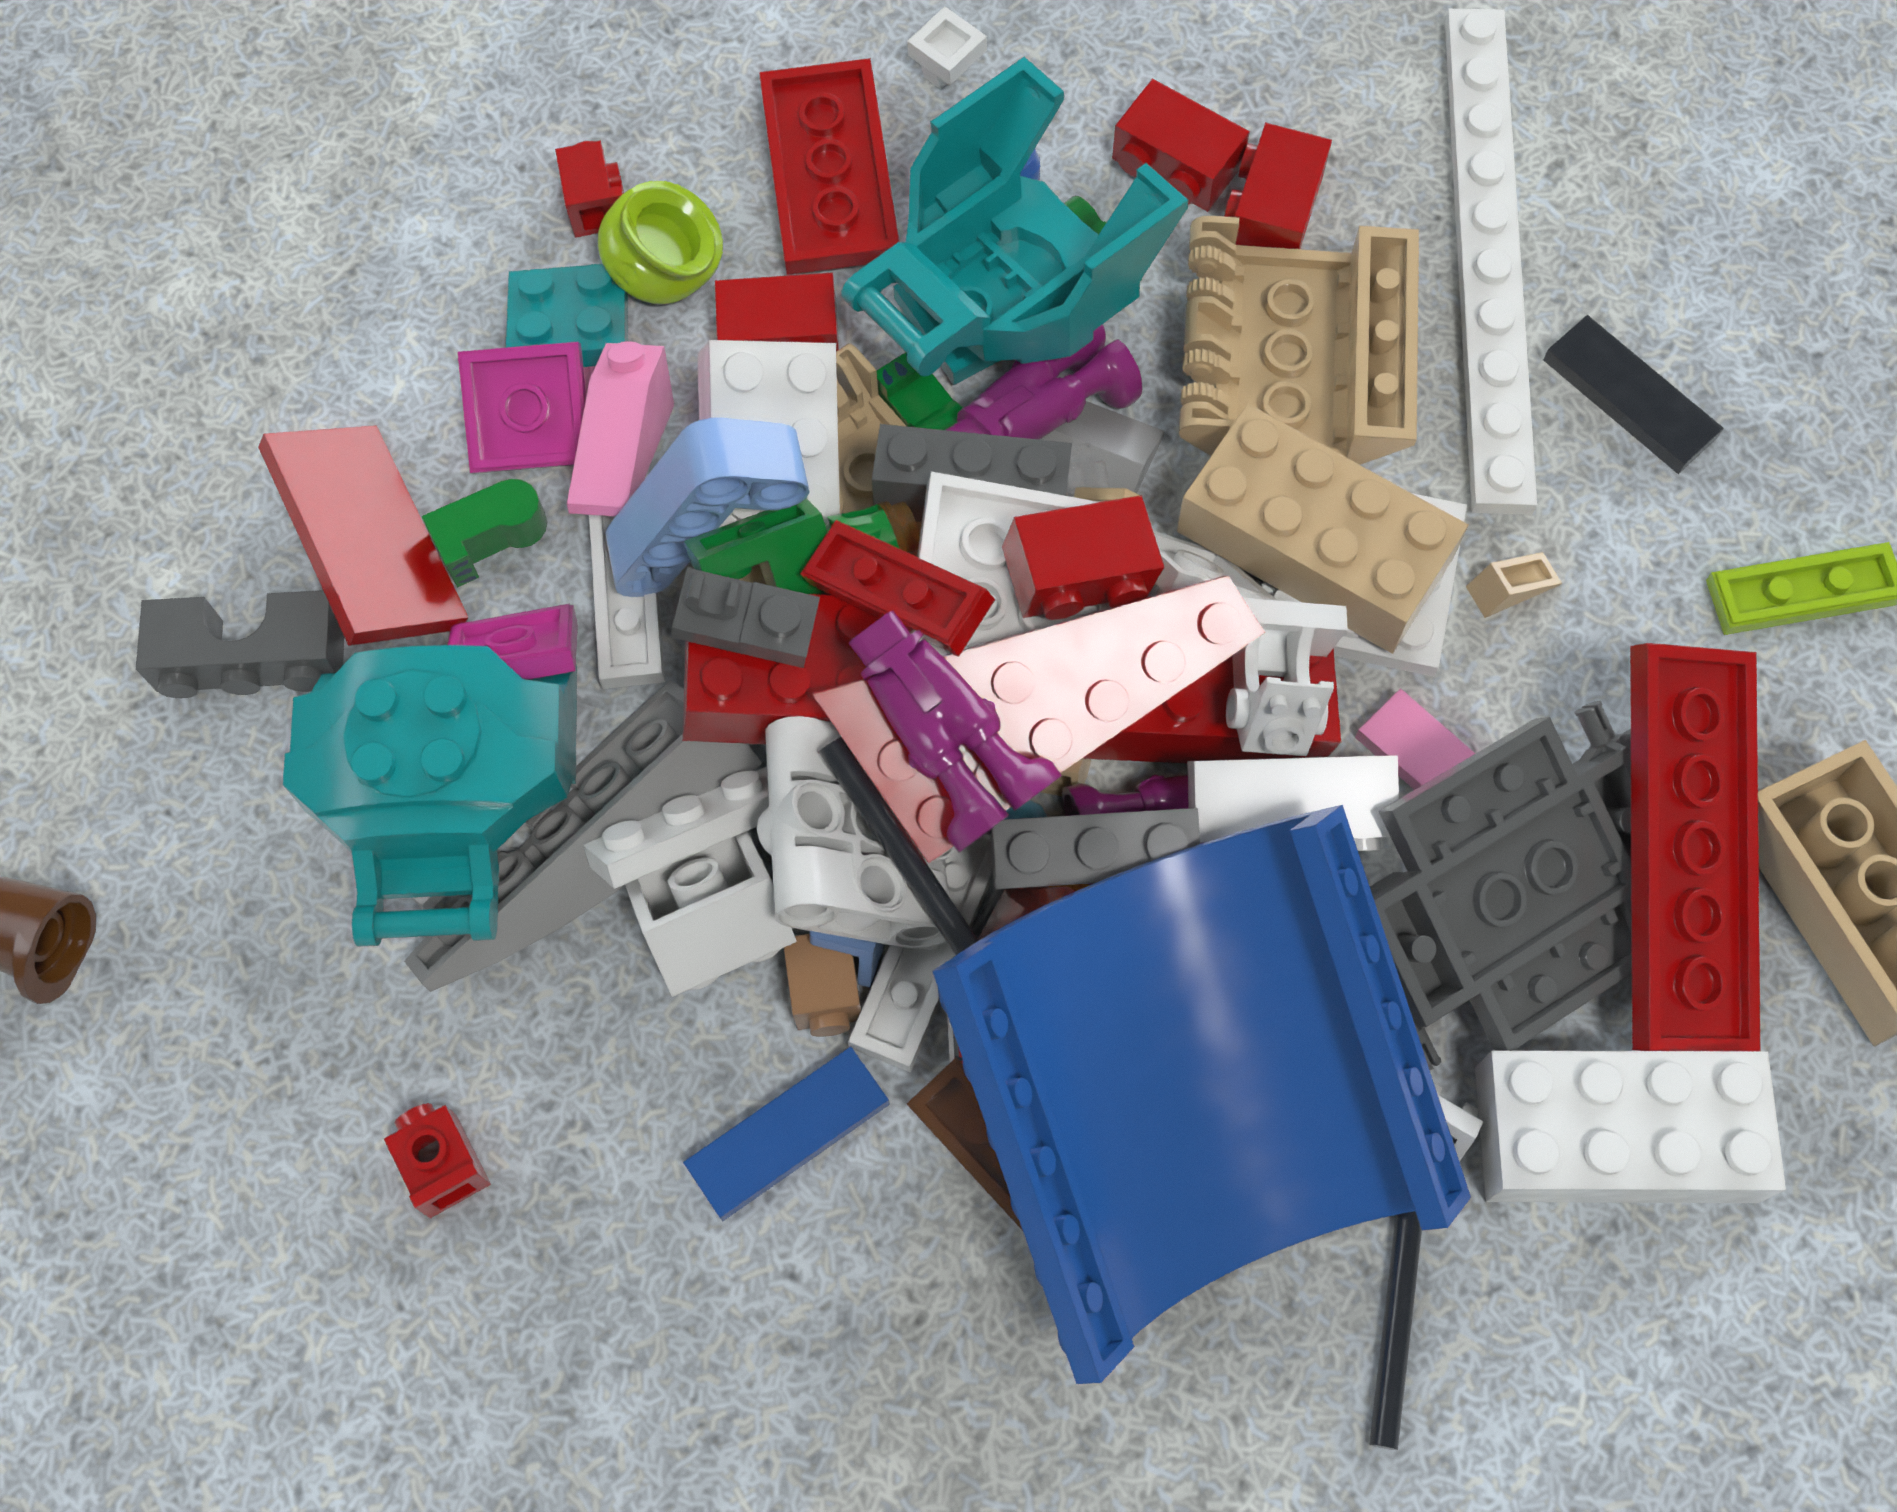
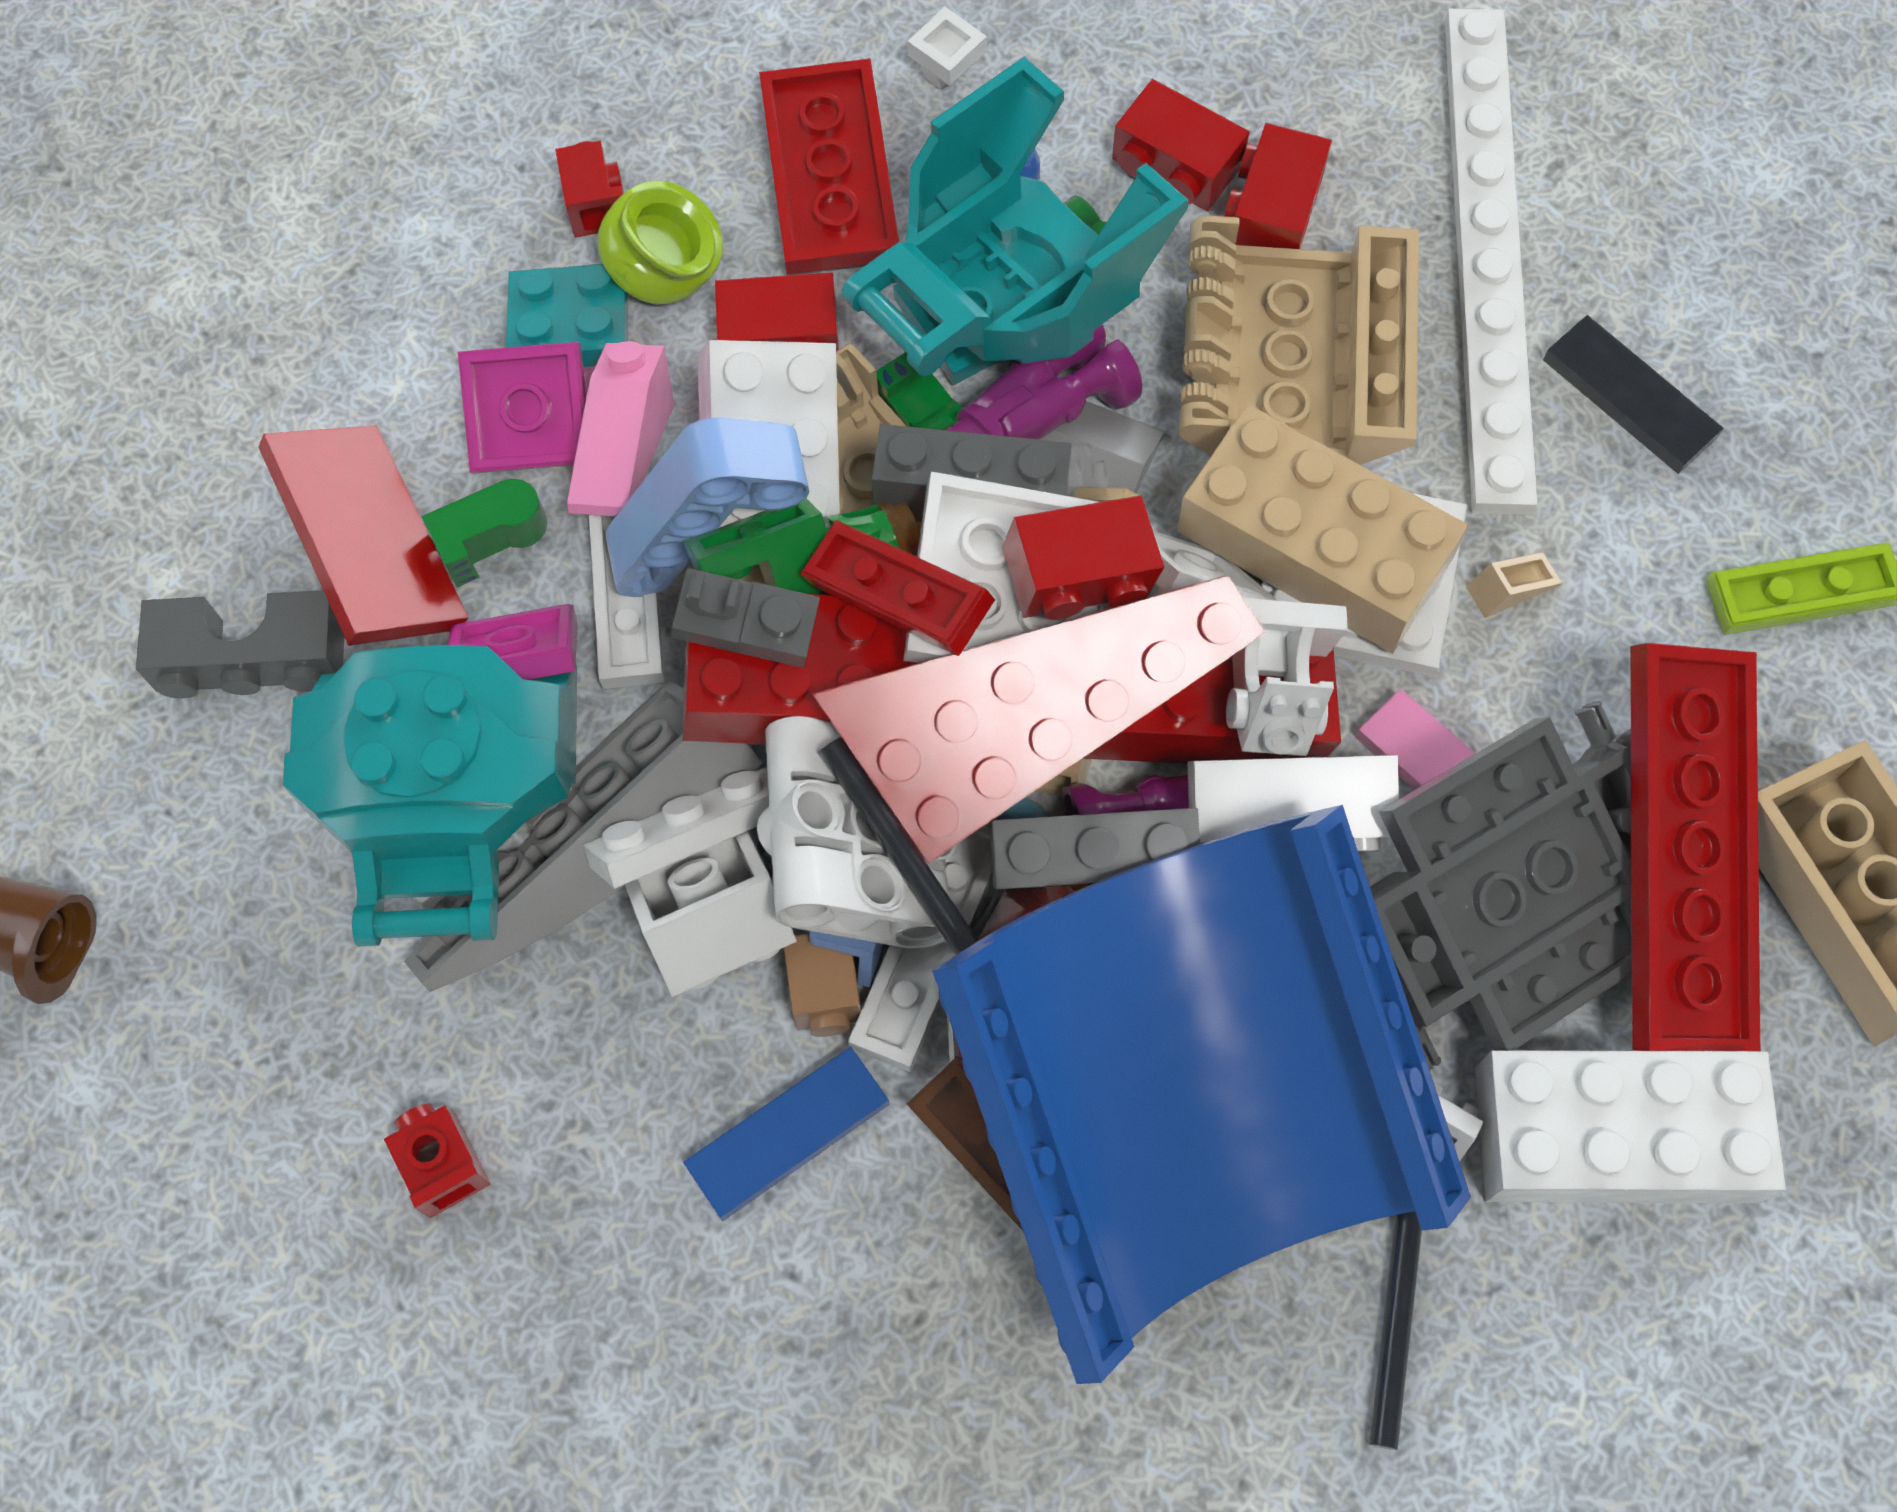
(937, 714): magenta piece -> none

